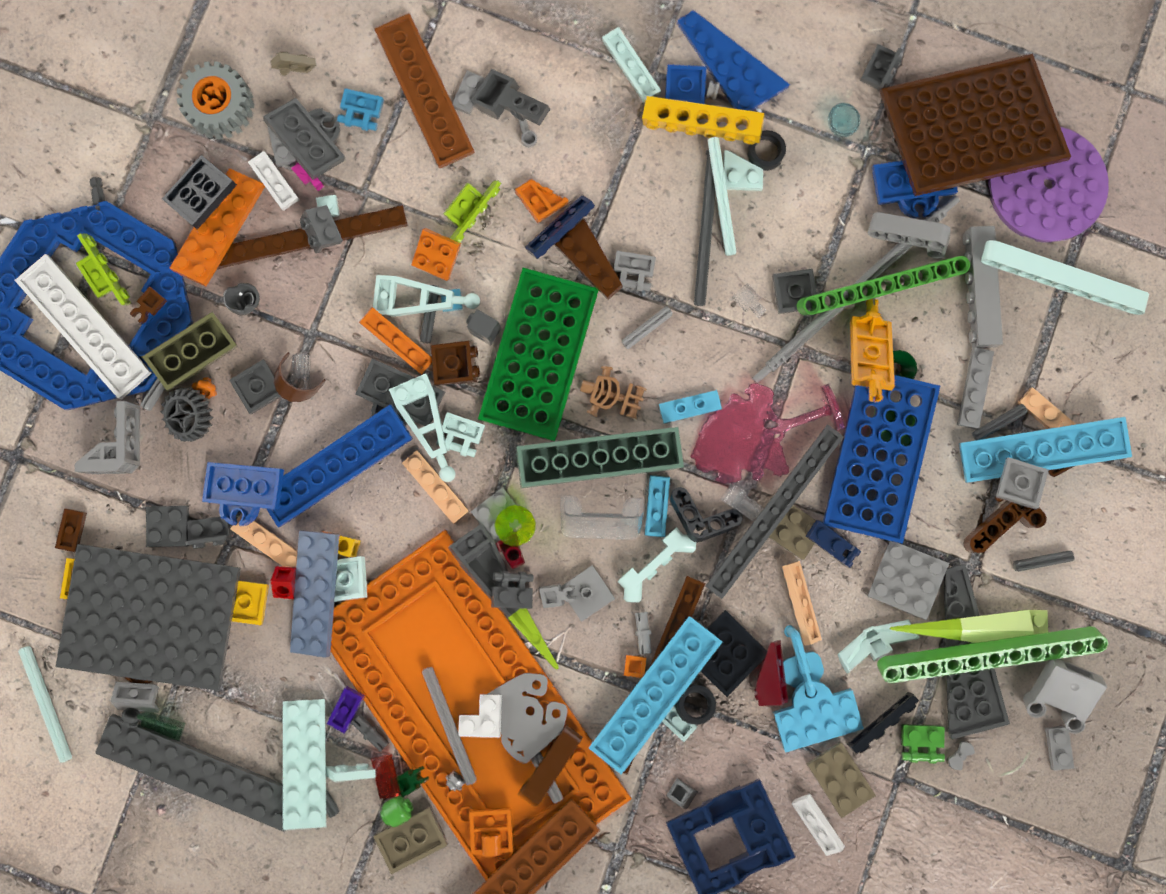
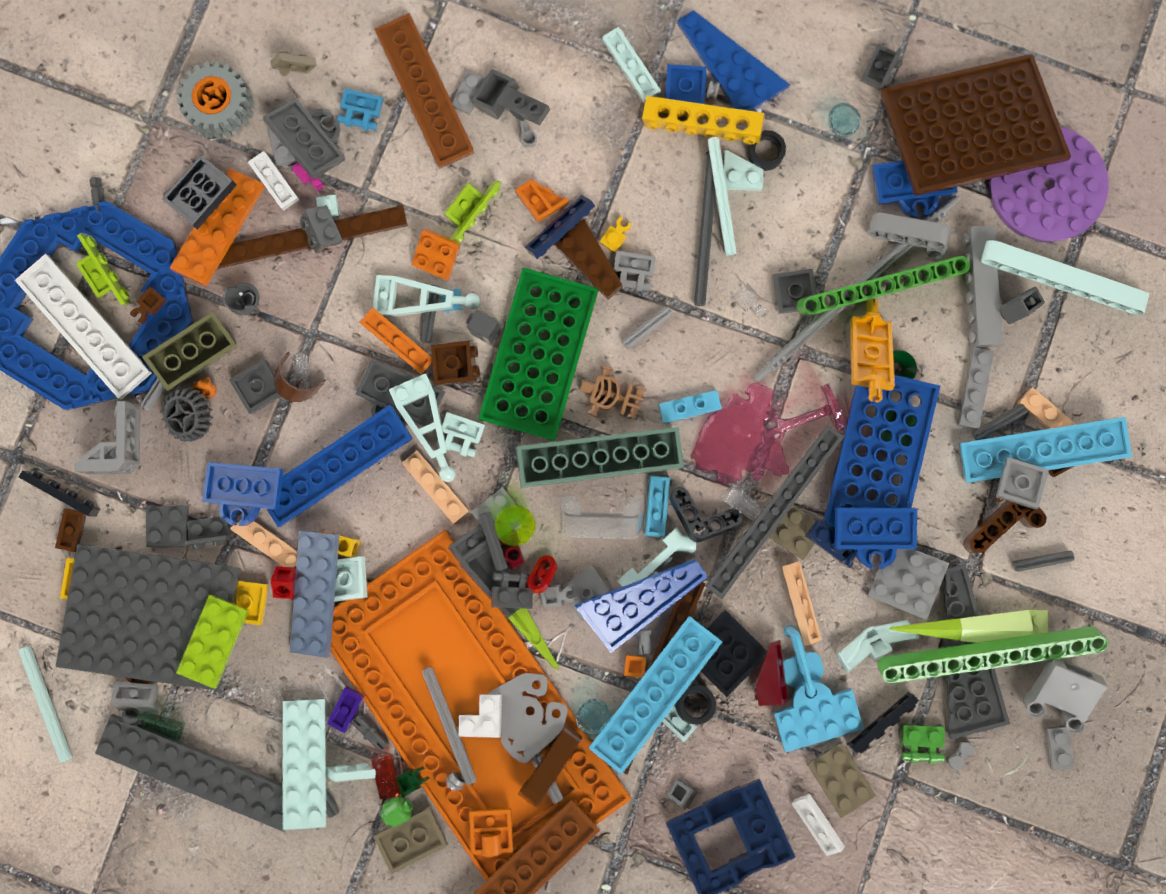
(66, 496): none -> black plate
(212, 641): none -> lime plate
(493, 541): none -> dark grey axle
(541, 575): none -> red plate
(593, 716): none -> clear light blue hair
(614, 237): none -> yellow plate
(631, 607): none -> wing
(875, 531): none -> blue plate
(1022, 305): none -> dark grey brick

